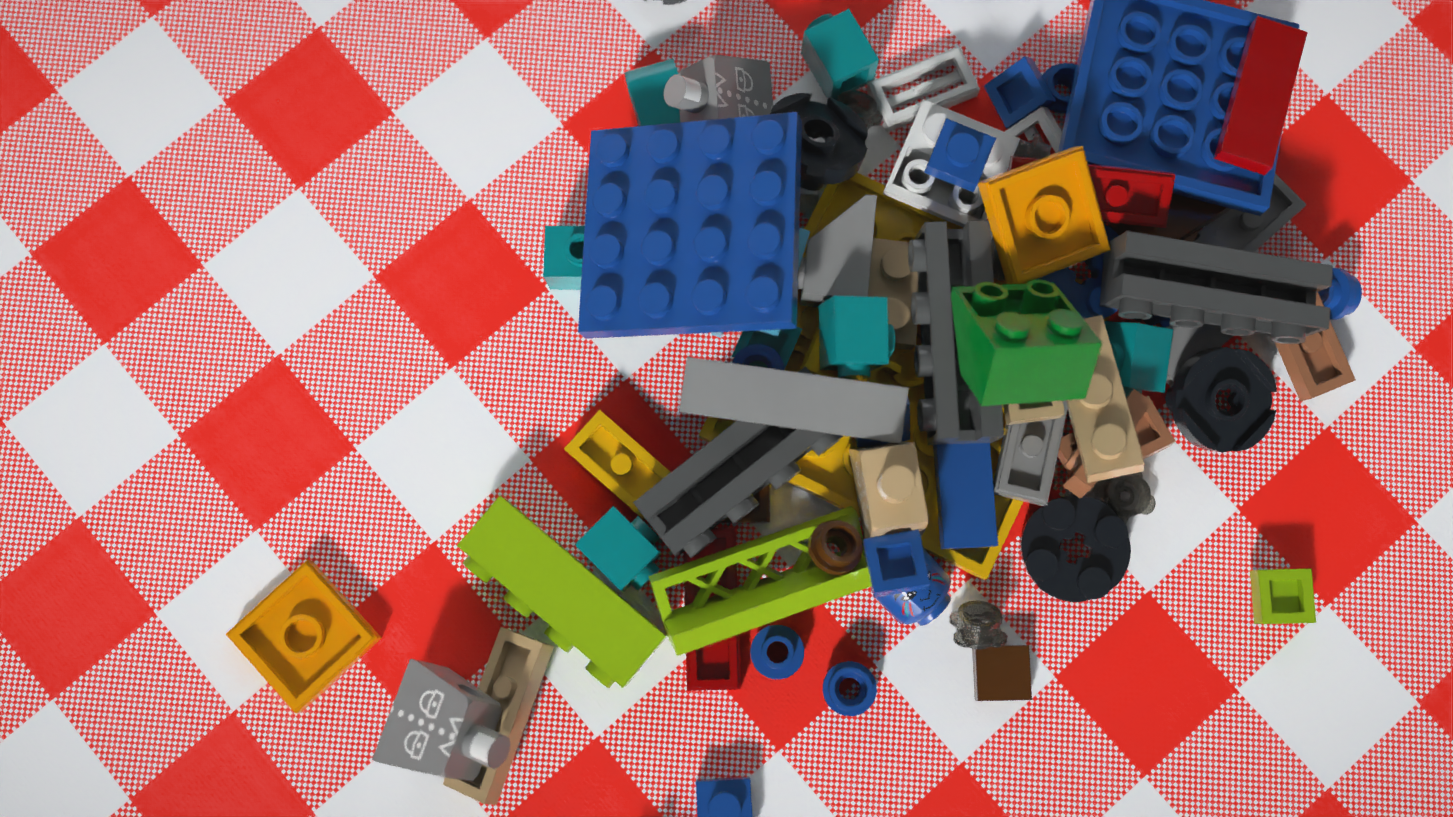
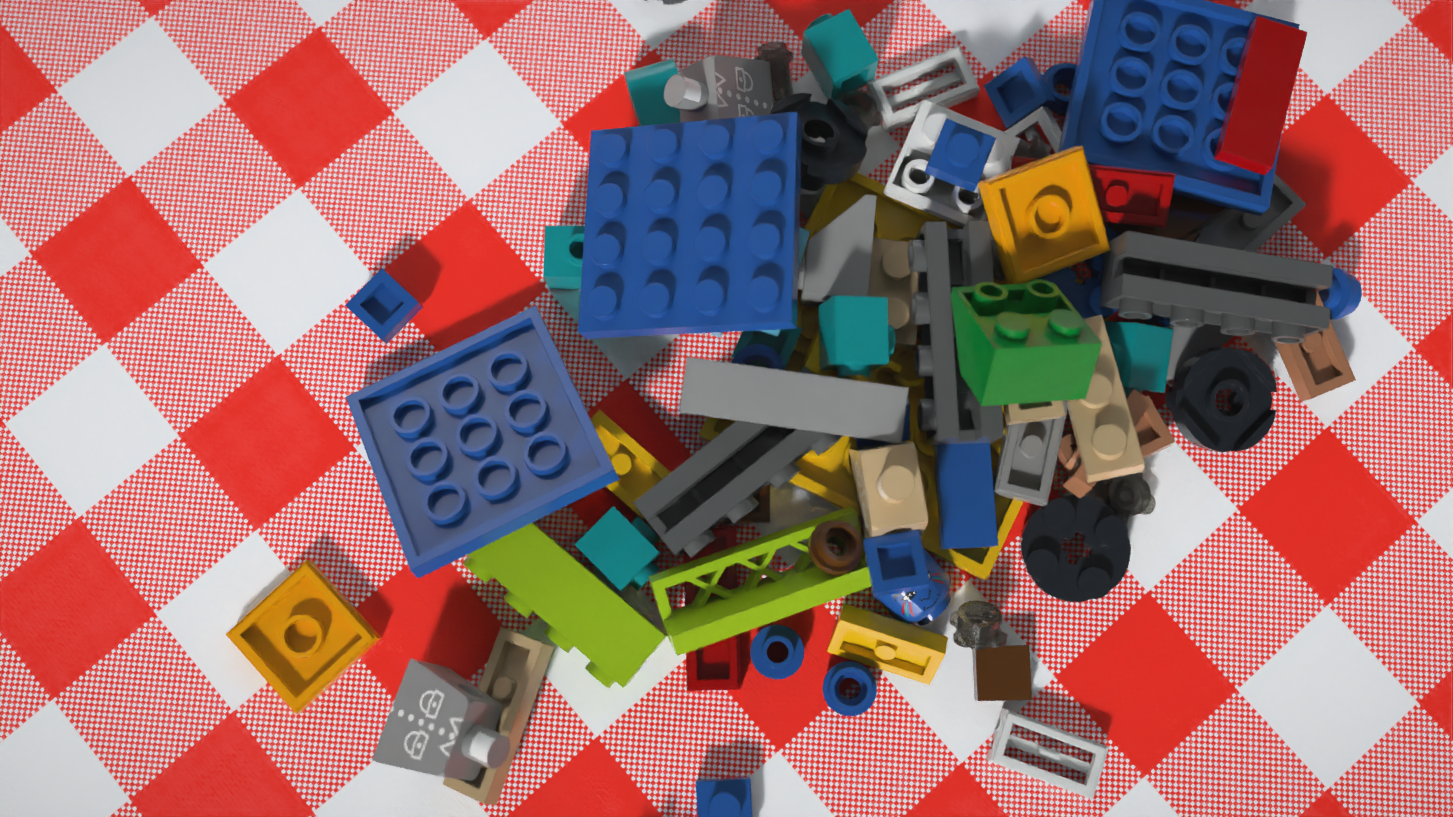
(384, 306): none -> blue plate
(479, 441): none -> blue plate
(779, 59): none -> clear smoke pin
(887, 644): none -> yellow plate
(1003, 737): none -> white tile
(1283, 596): lime plate -> none

